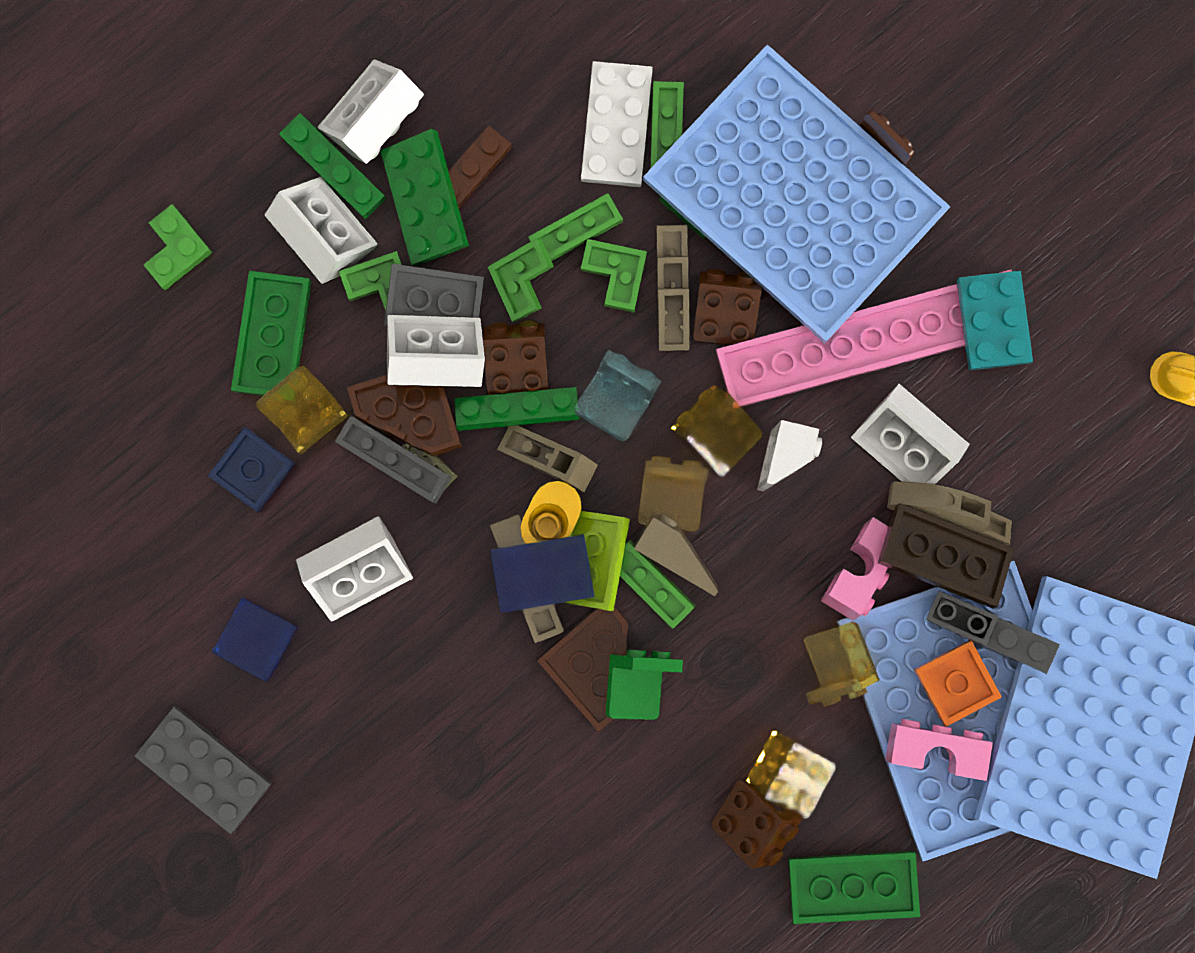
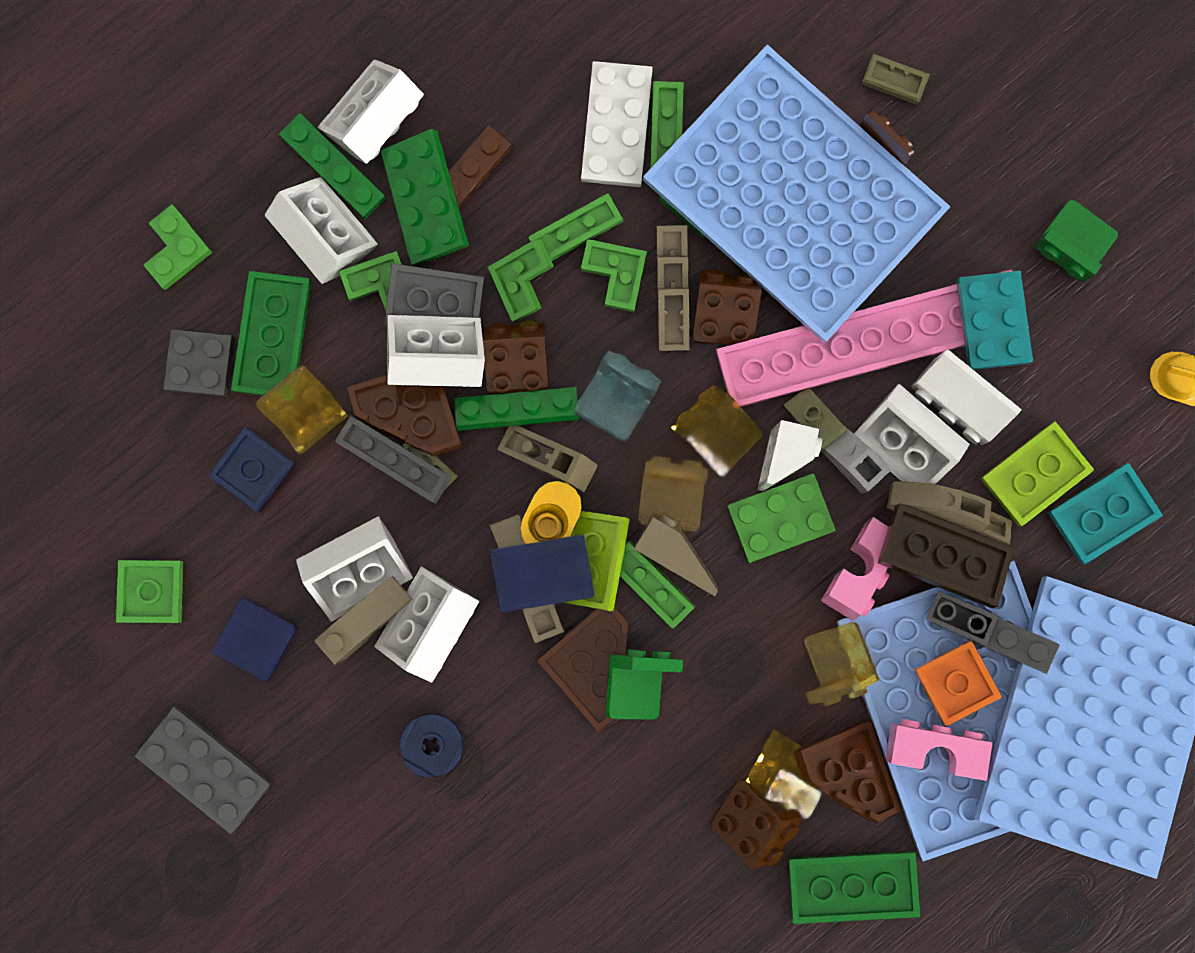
(149, 591): none -> bright green plate
(198, 363): none -> dark grey plate
(363, 620): none -> dark tan slope
(414, 750): none -> dark blue plate
(427, 626): none -> white slope
(781, 518): none -> bright green plate
(811, 412): none -> olive plate
(850, 772): none -> reddish brown plate
(856, 461): none -> light grey slope
(895, 79): none -> olive plate
(964, 398): none -> white slope
(1037, 474): none -> lime plate
(1077, 241): none -> green bracket
(1105, 513): none -> teal plate

